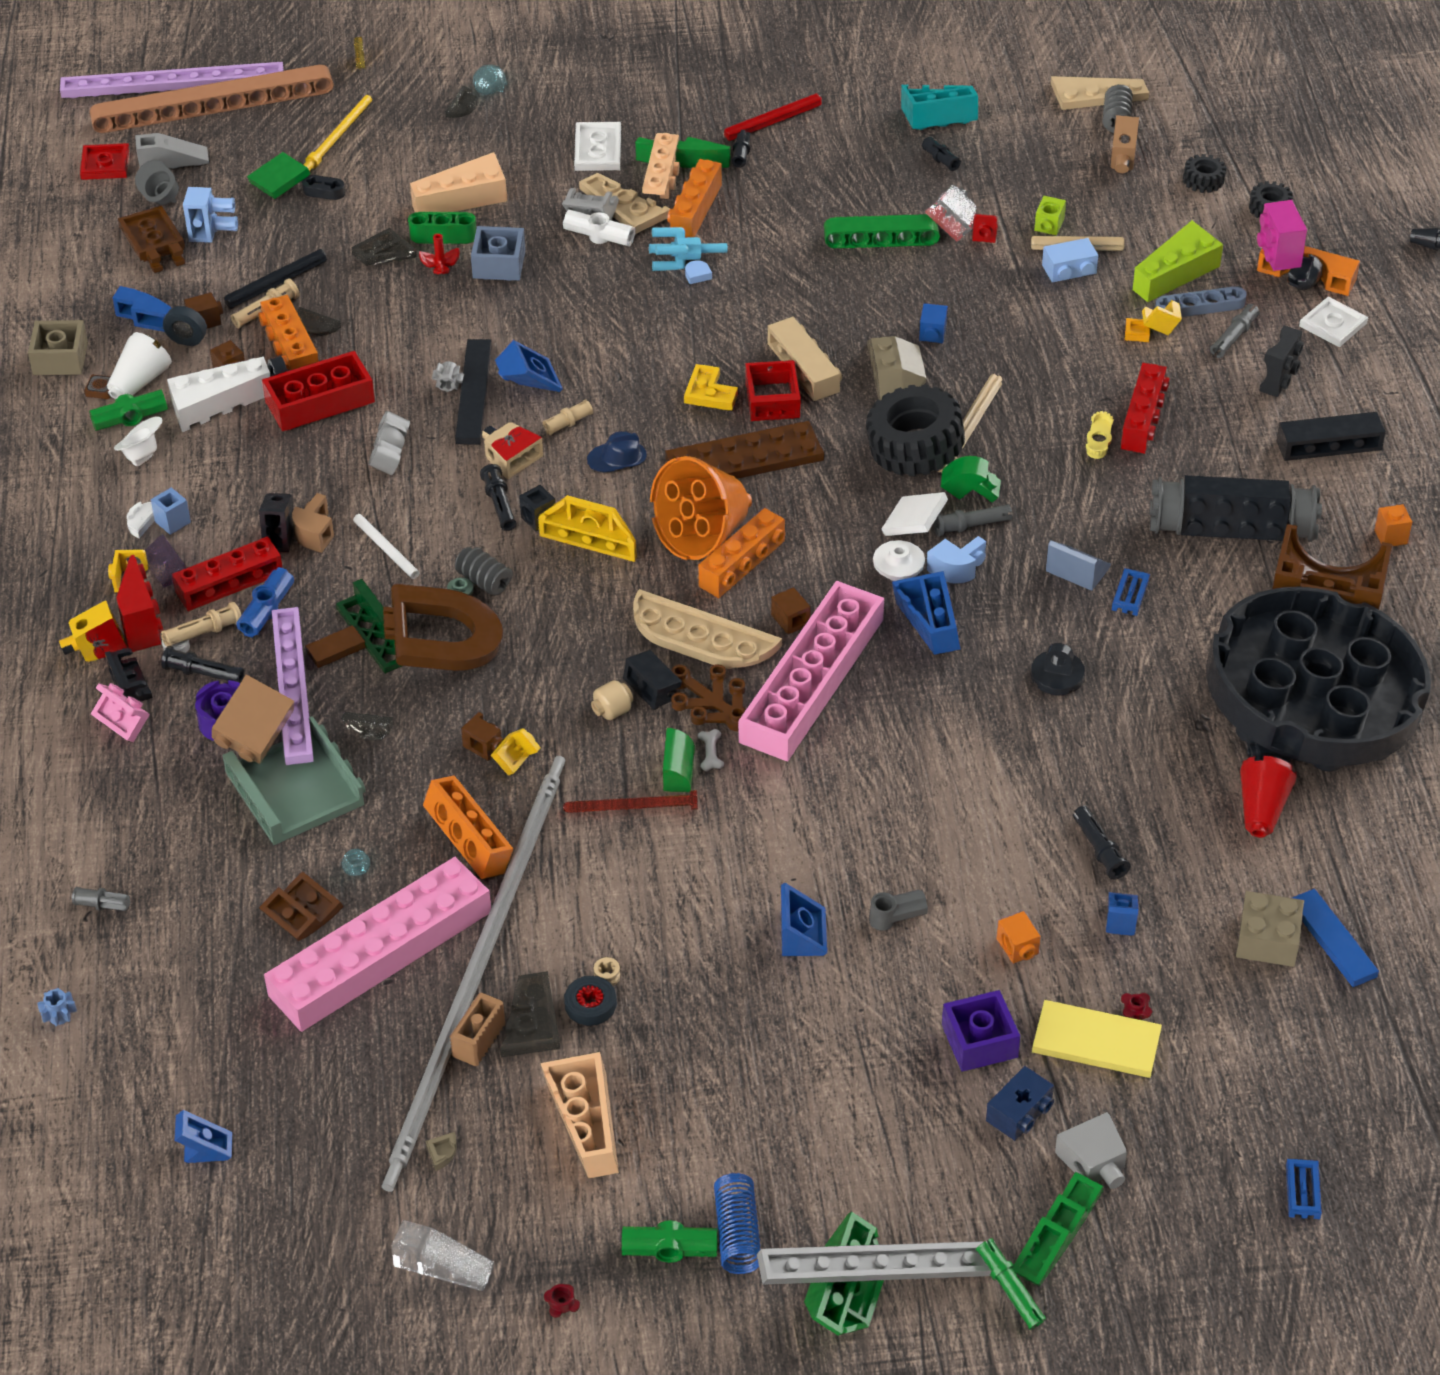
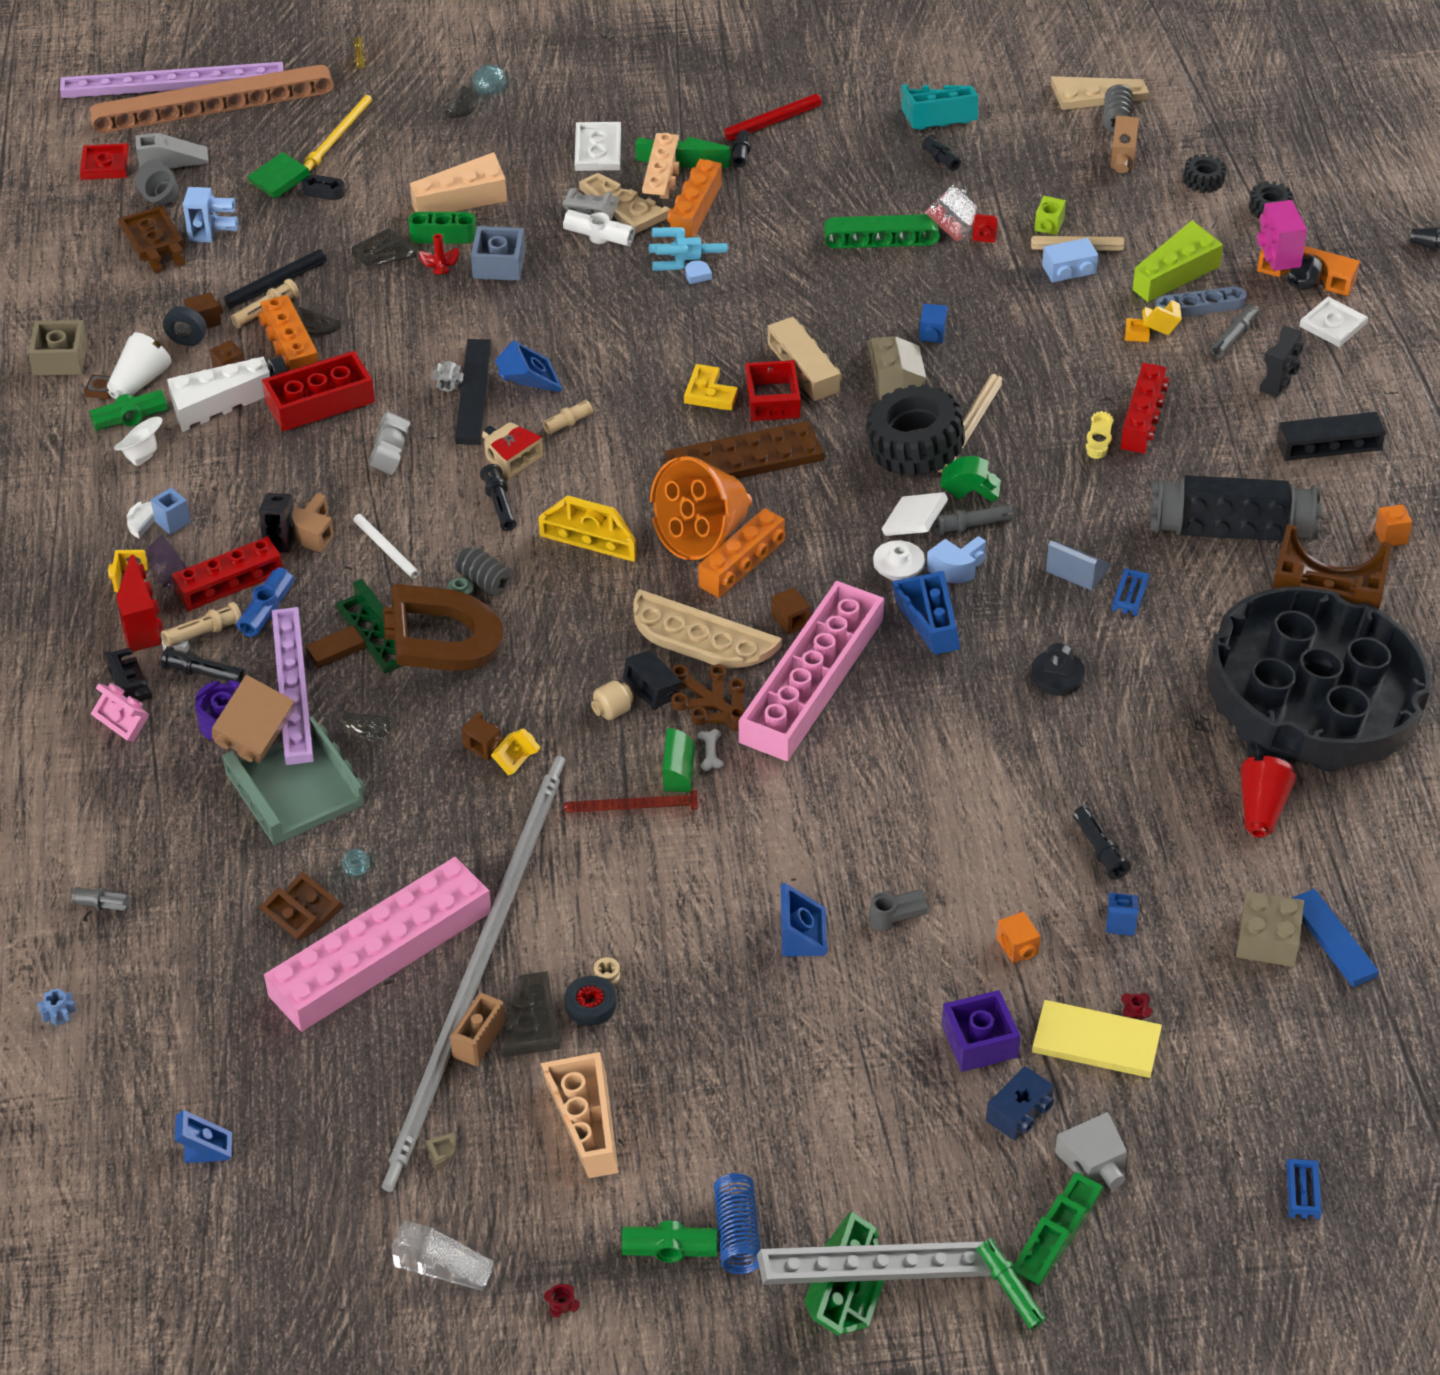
(94, 633): torso -> none
(141, 307): blue slope -> none
(468, 827): orange brick -> none
(535, 503): black brick -> none
(617, 453): dark blue piece -> none

